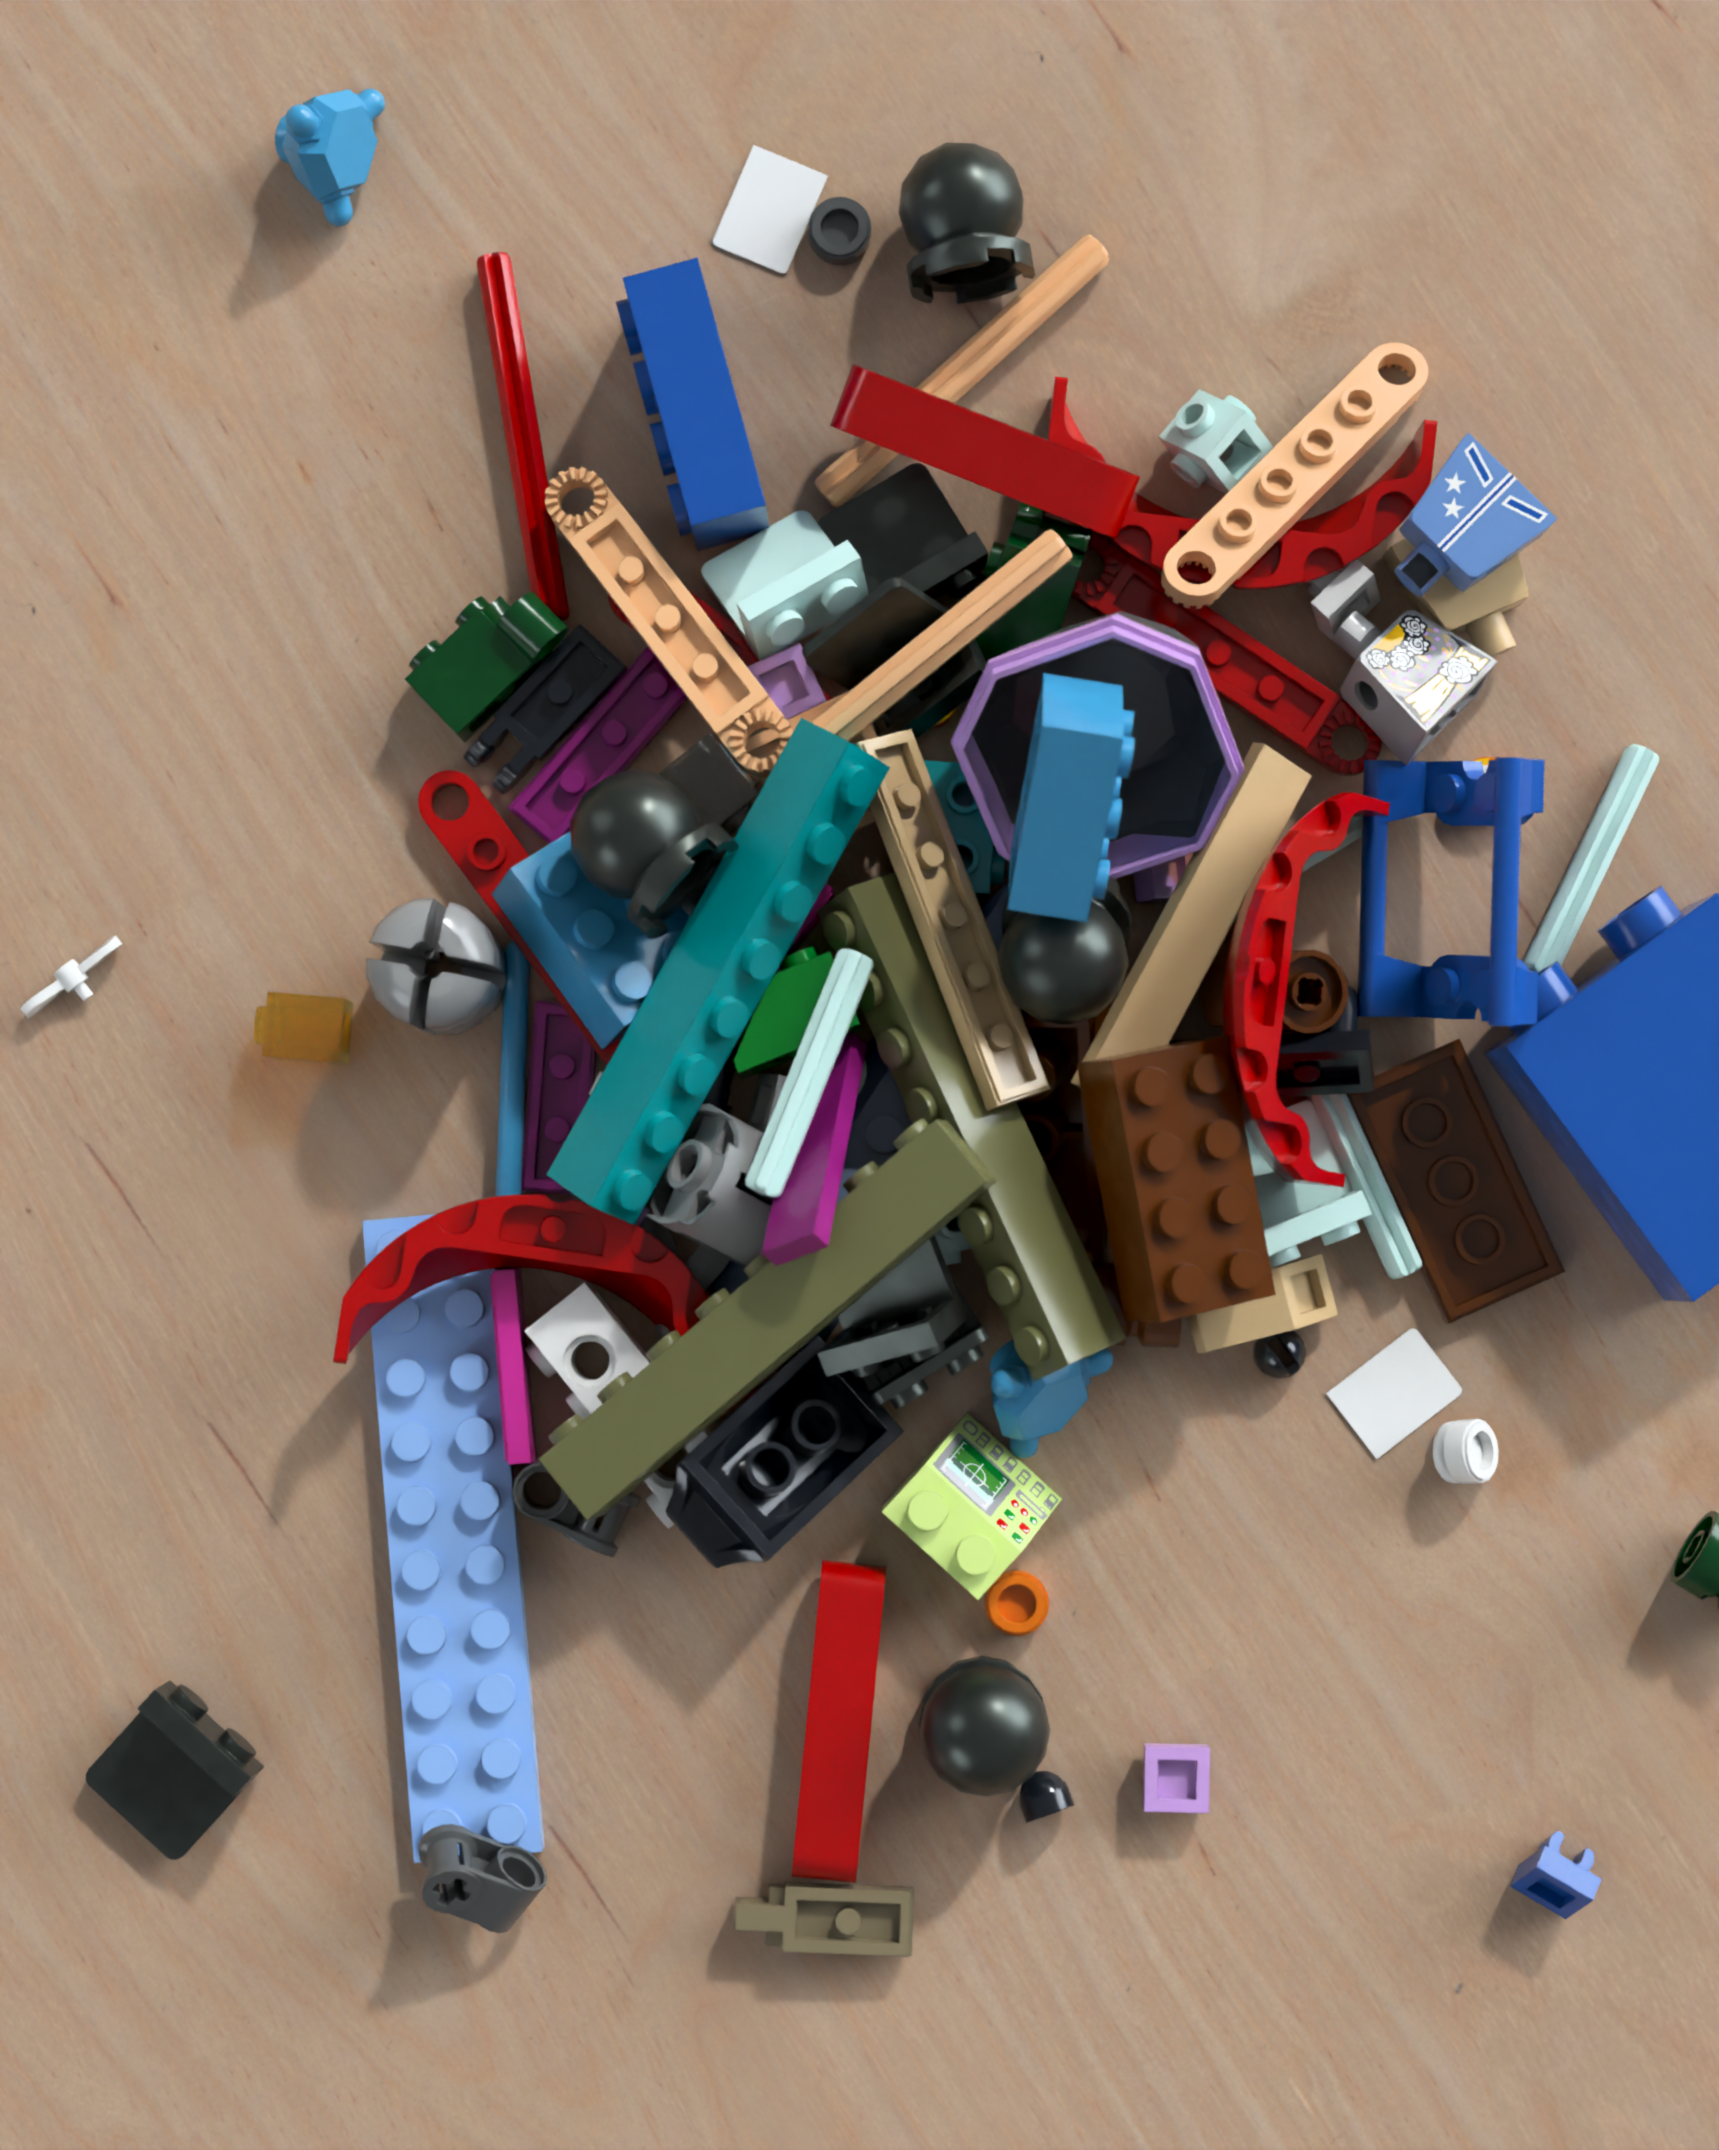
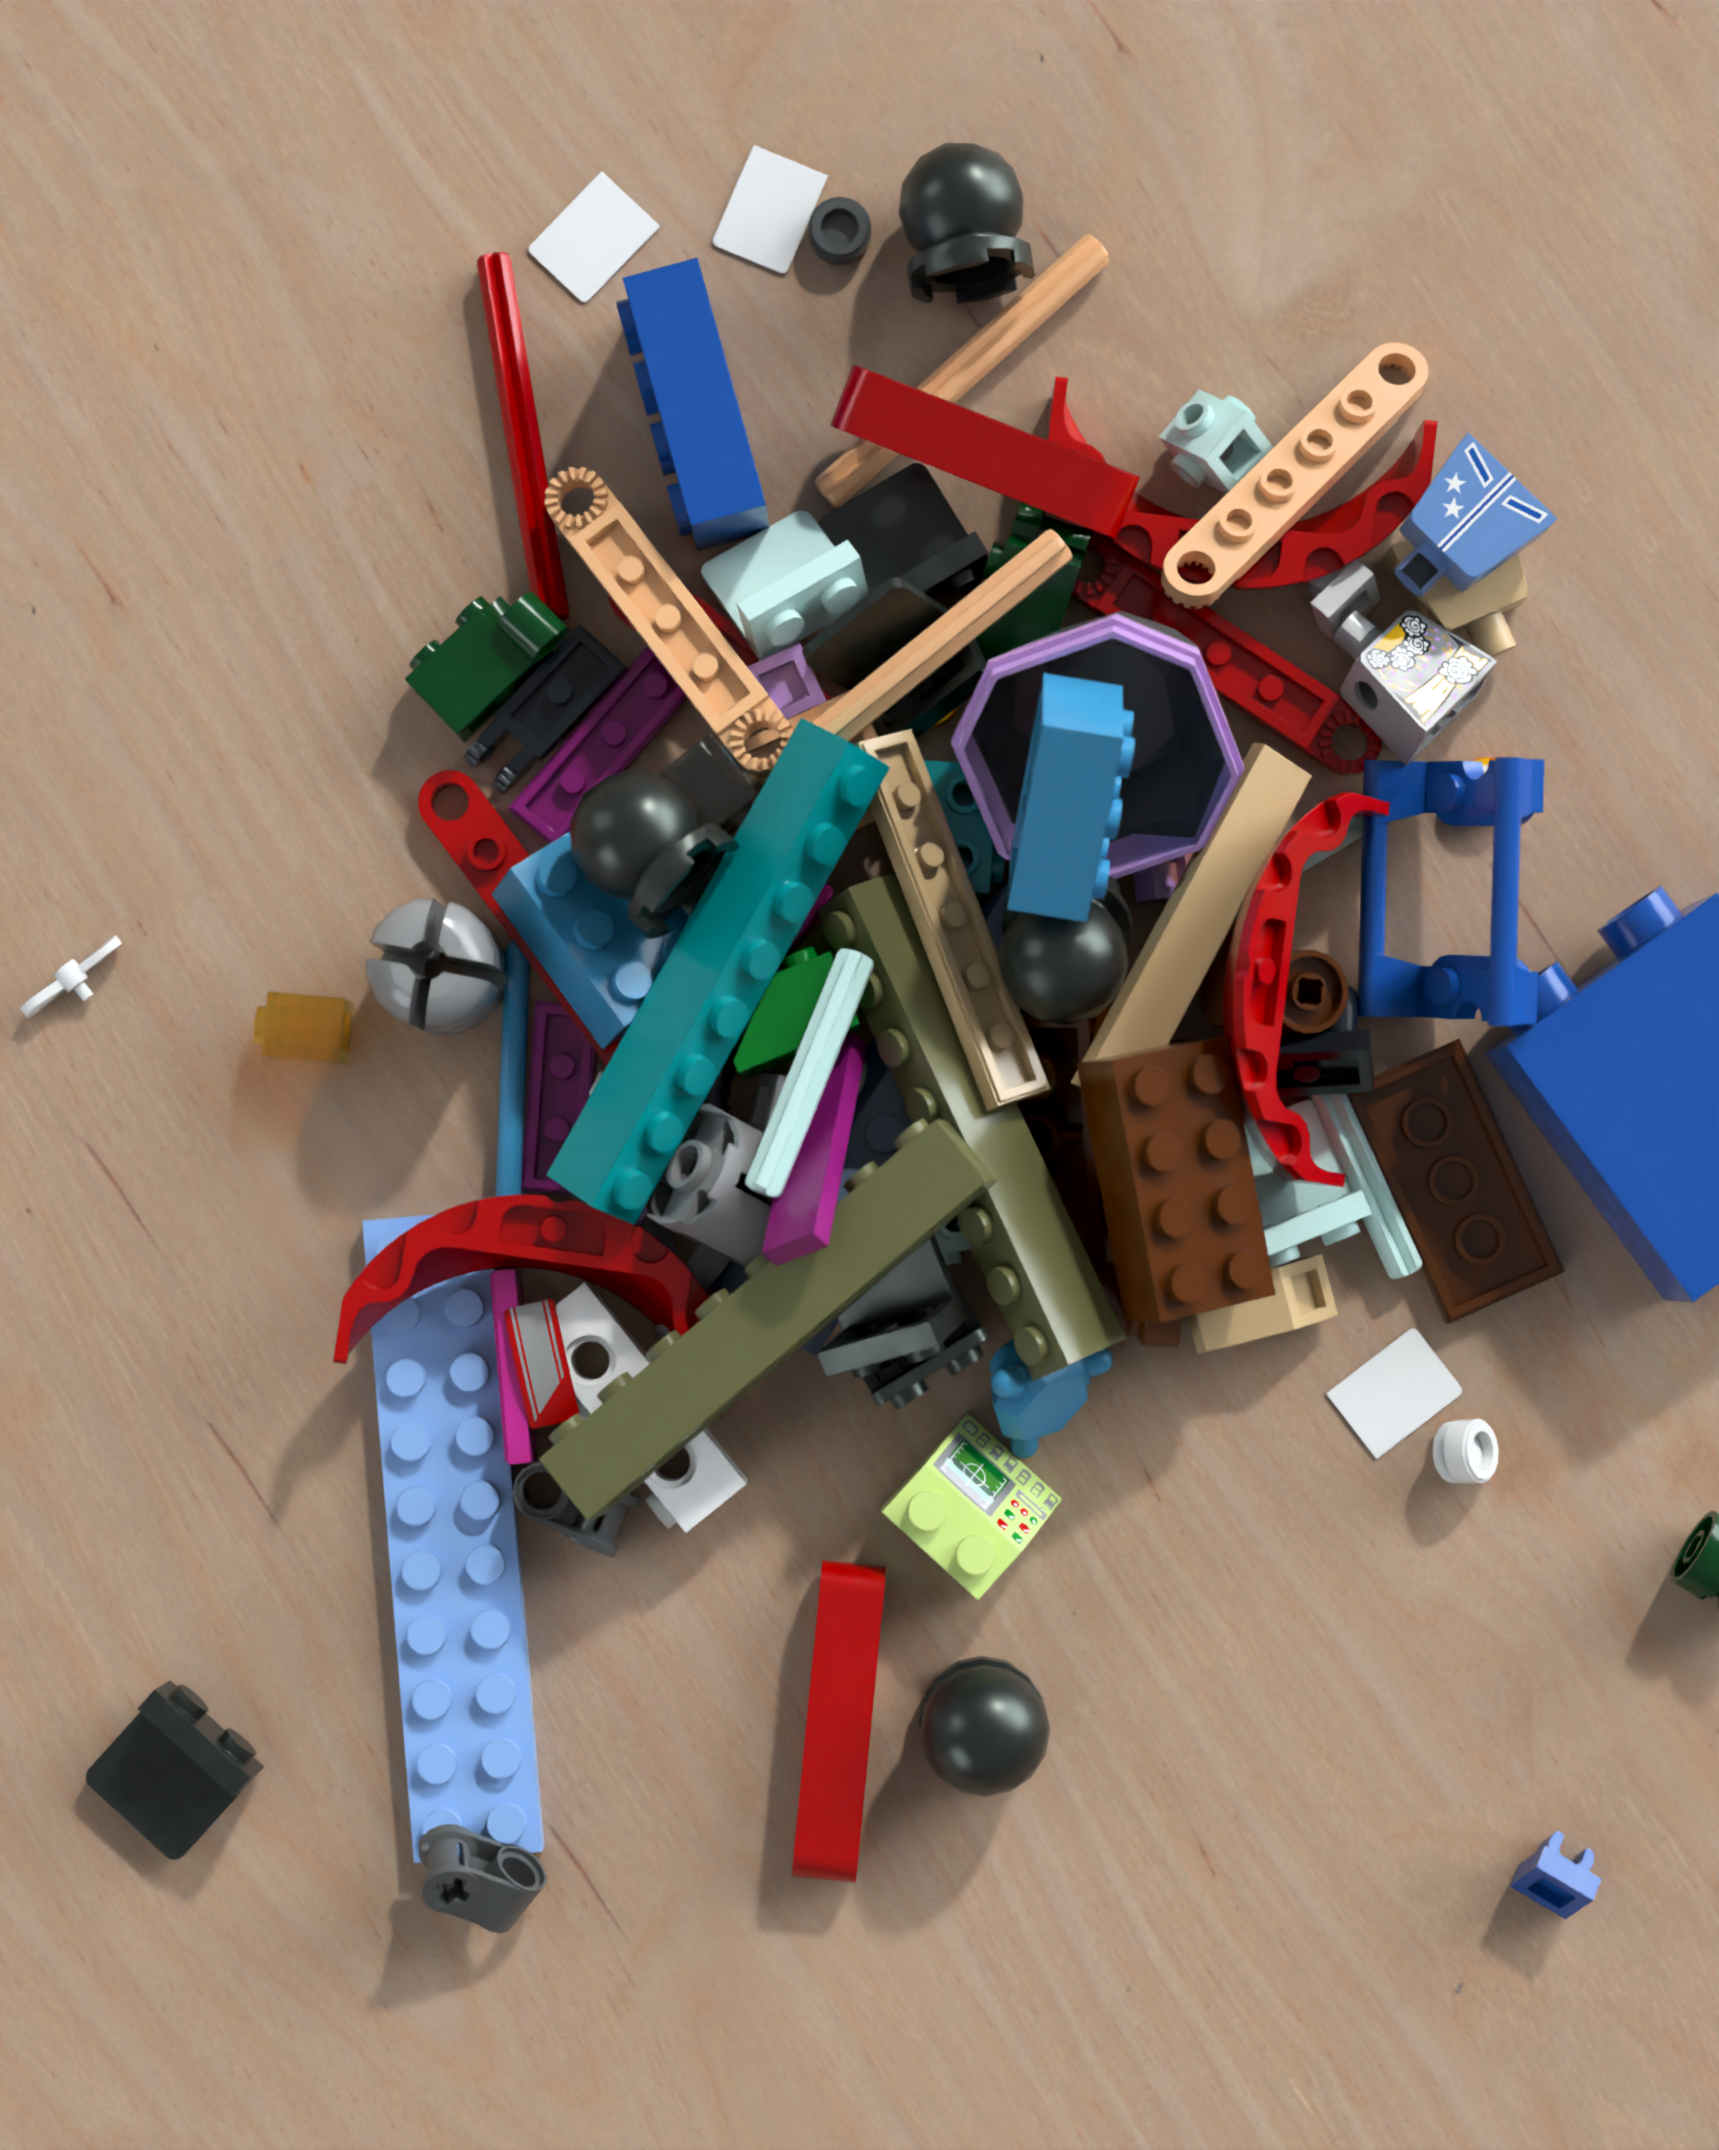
(331, 146): dark azure rock -> none
(541, 1363): none -> sticker
(593, 237): none -> white sticker
(778, 1461): black slope -> none
(831, 1918): dark tan hinge -> none
(1016, 1603): orange tile -> none
(1044, 1795): black hinge -> none
(1176, 1778): lavender plate -> none
(1269, 1362): black hinge -> none
(1592, 857): light aqua axle -> none

